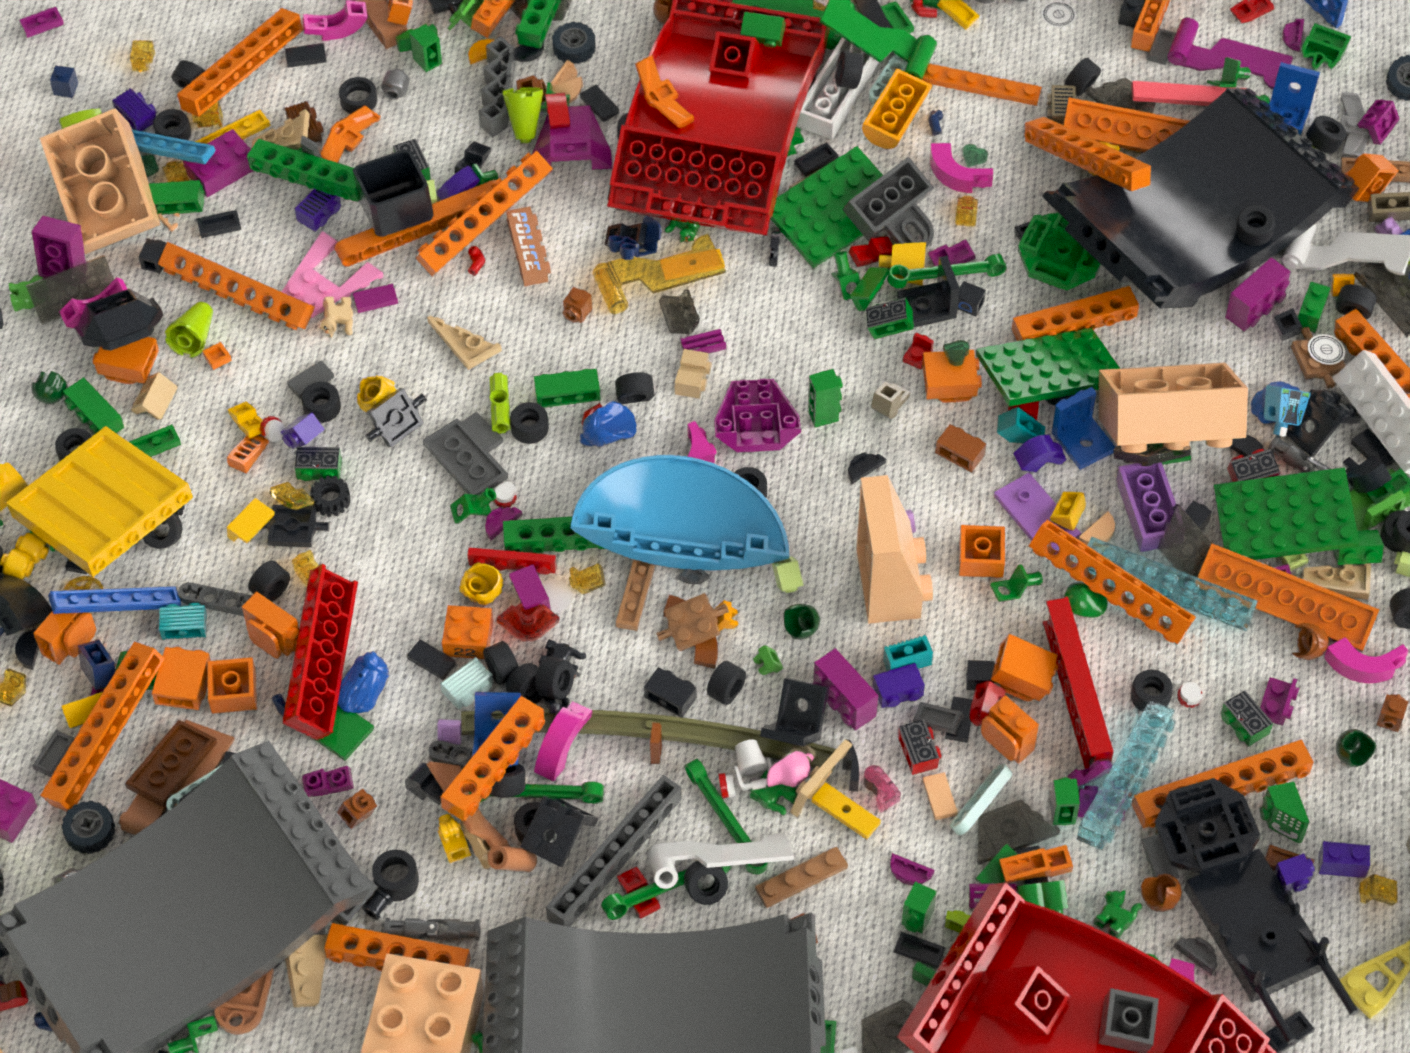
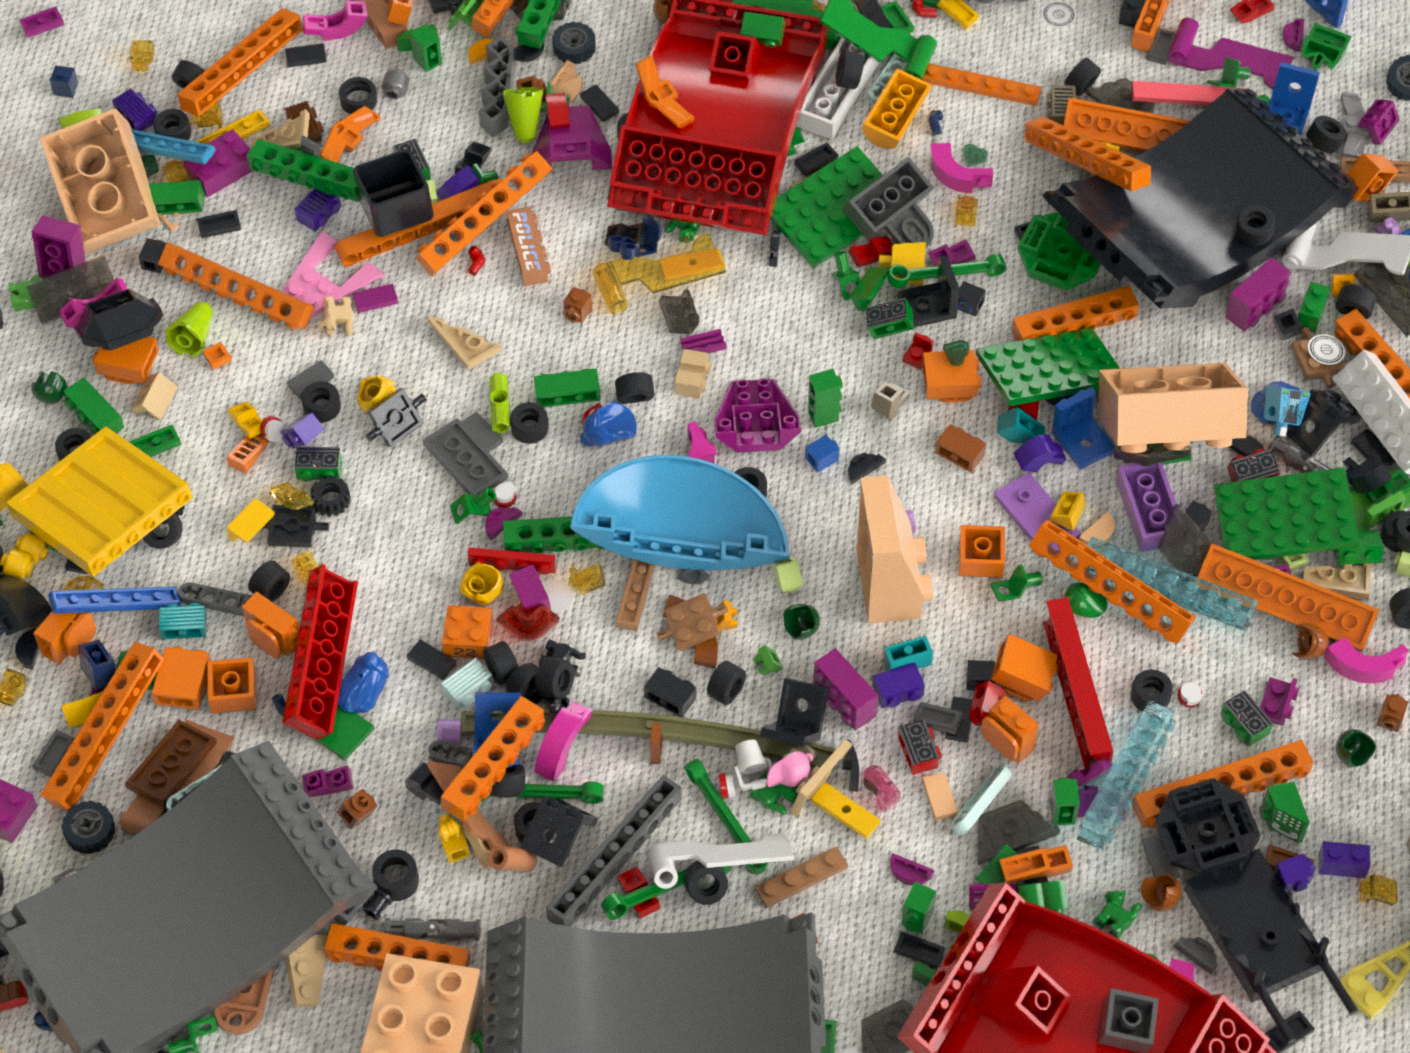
(822, 453): none -> blue brick

